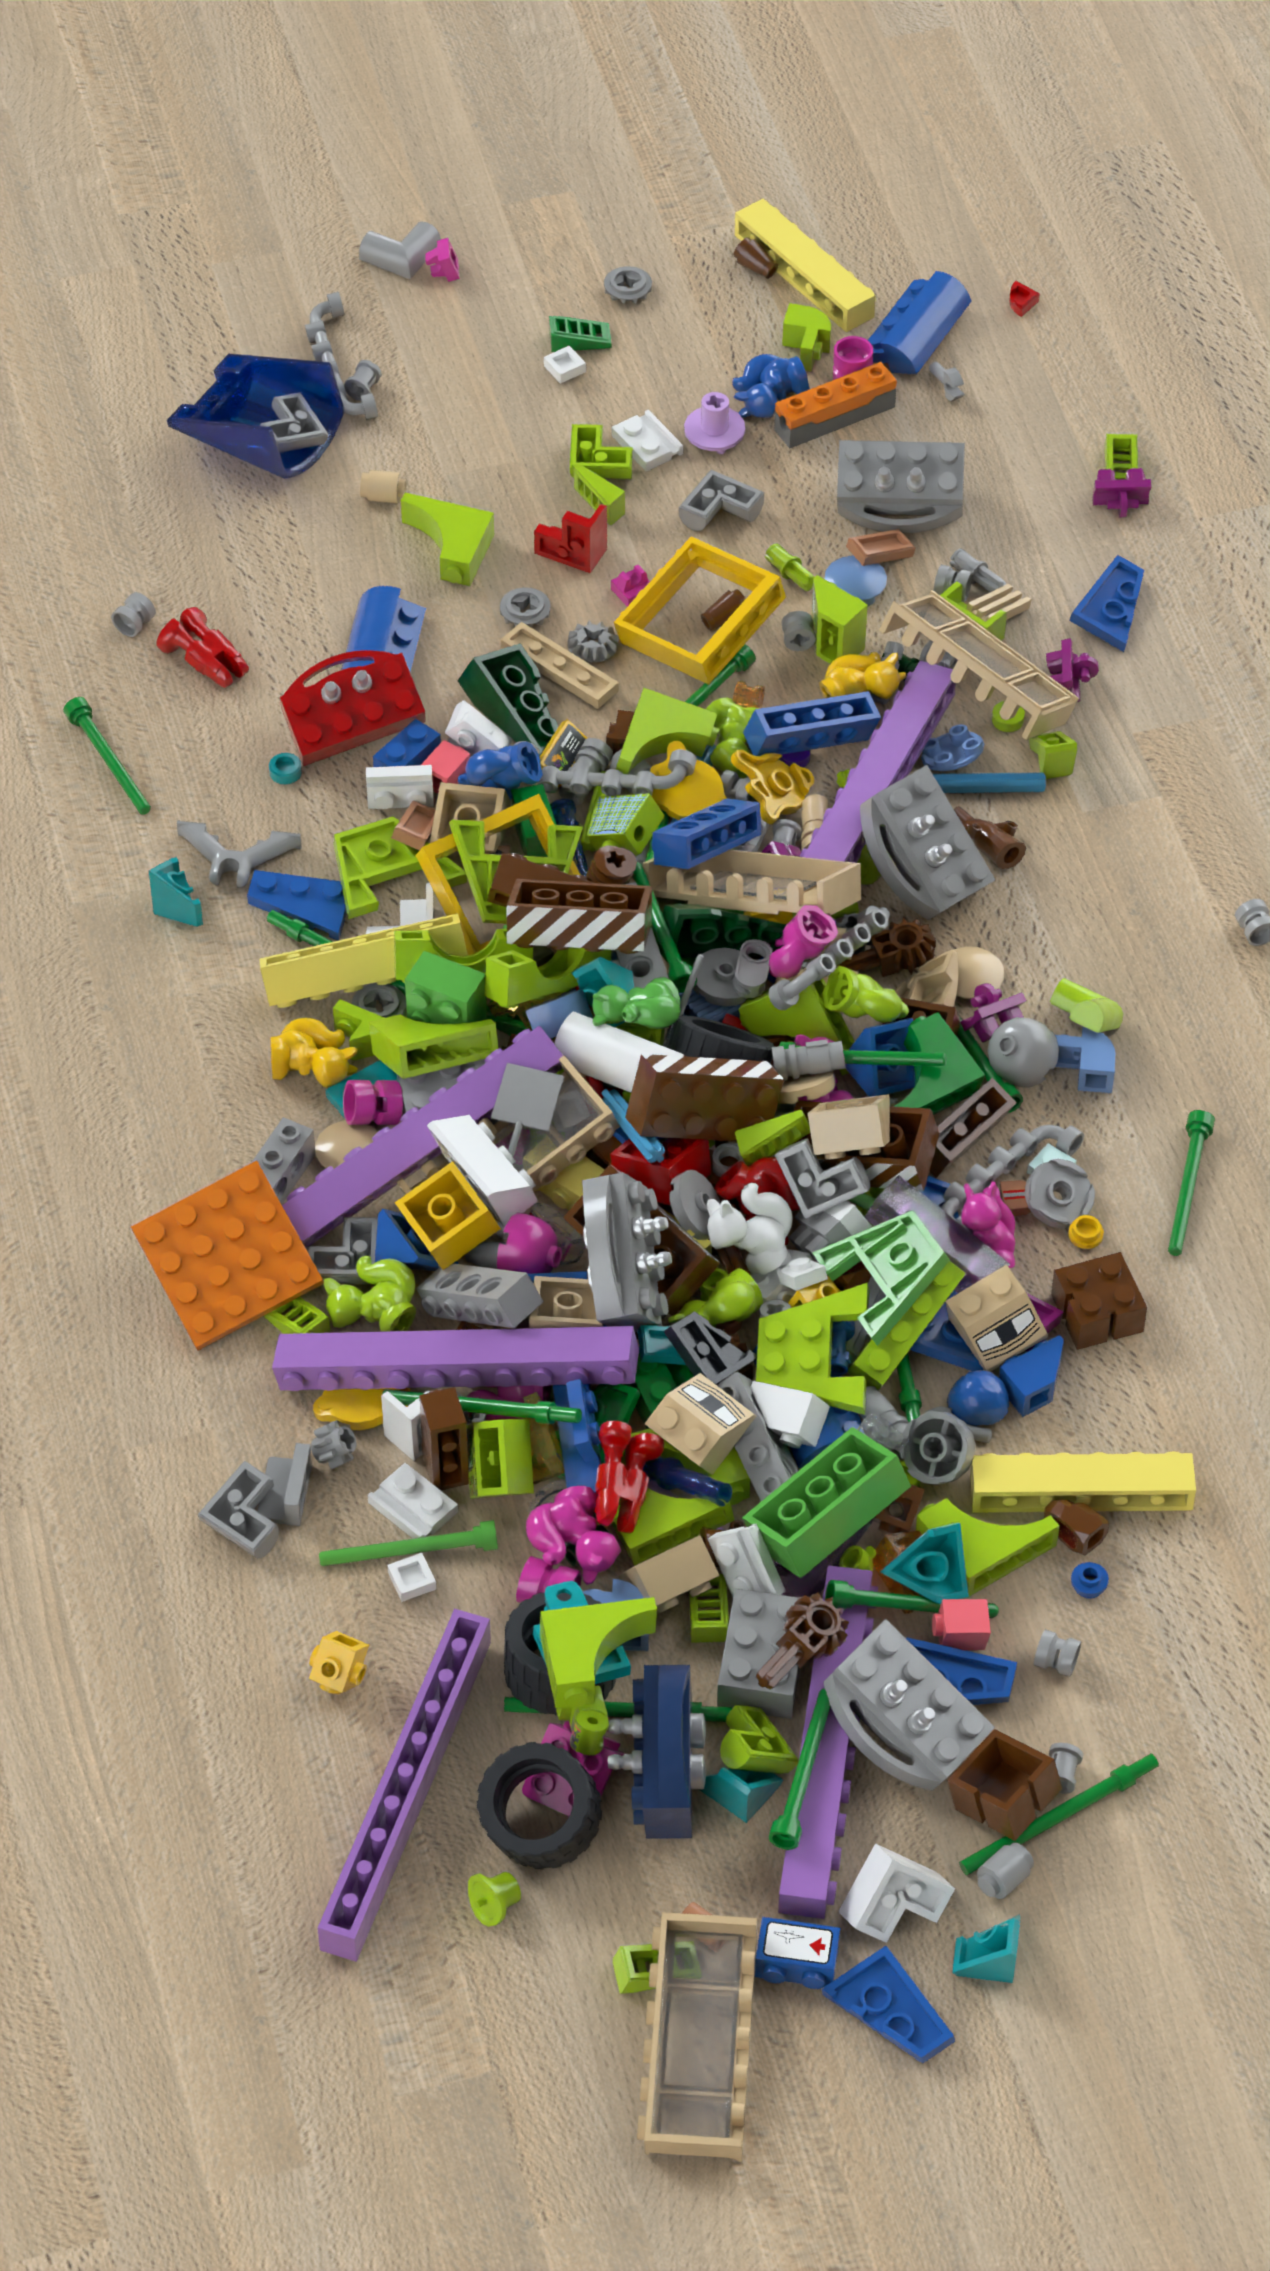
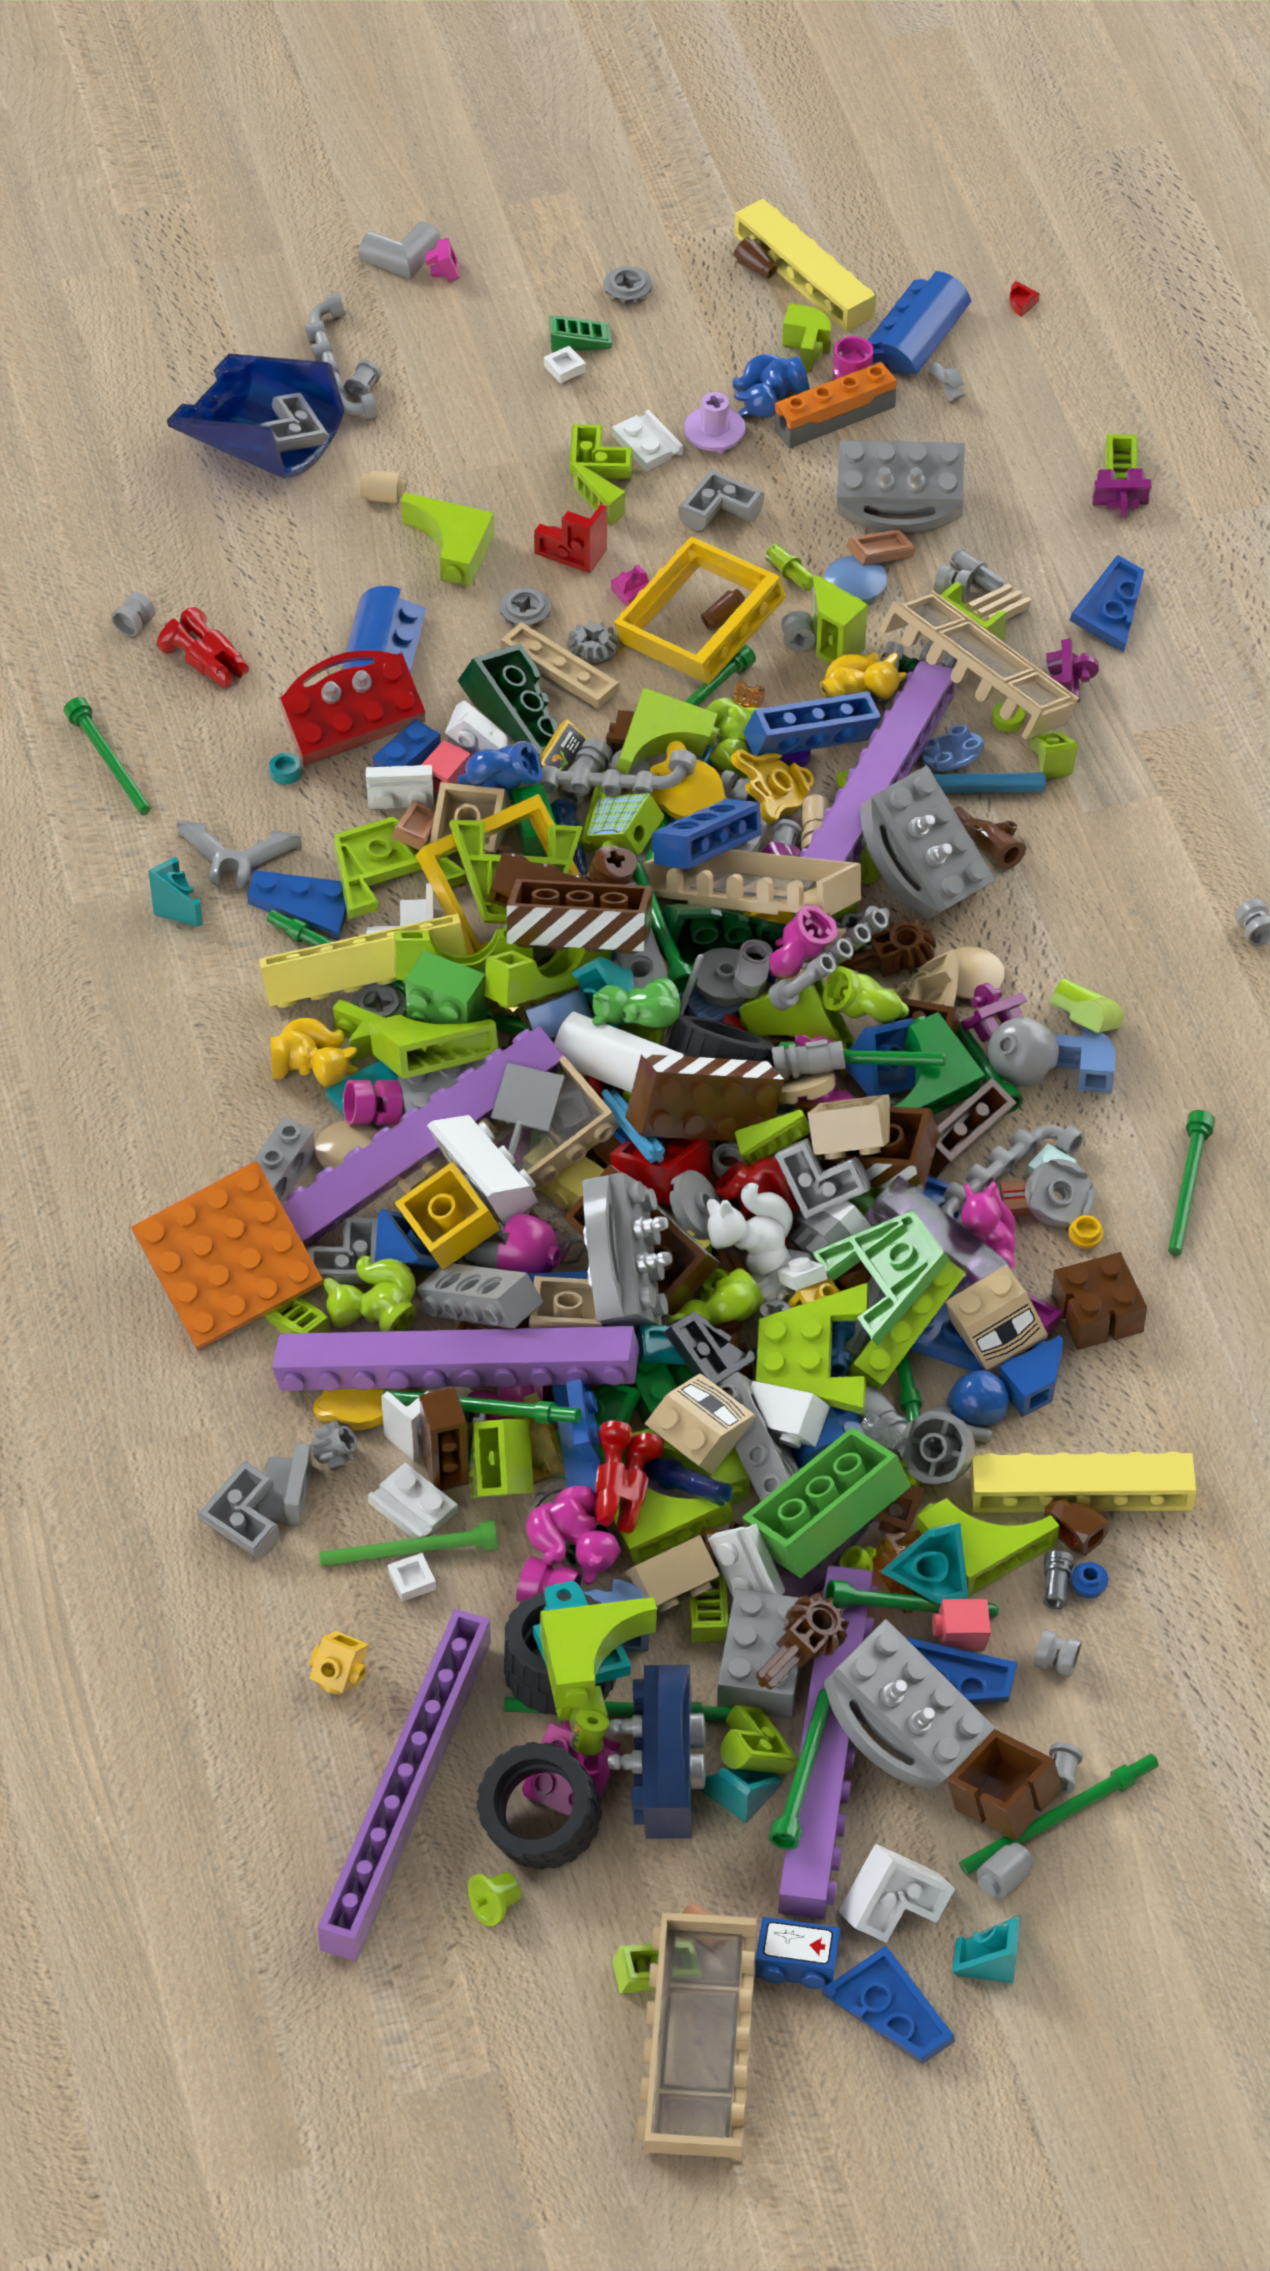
(1057, 1572): none -> dark grey pin

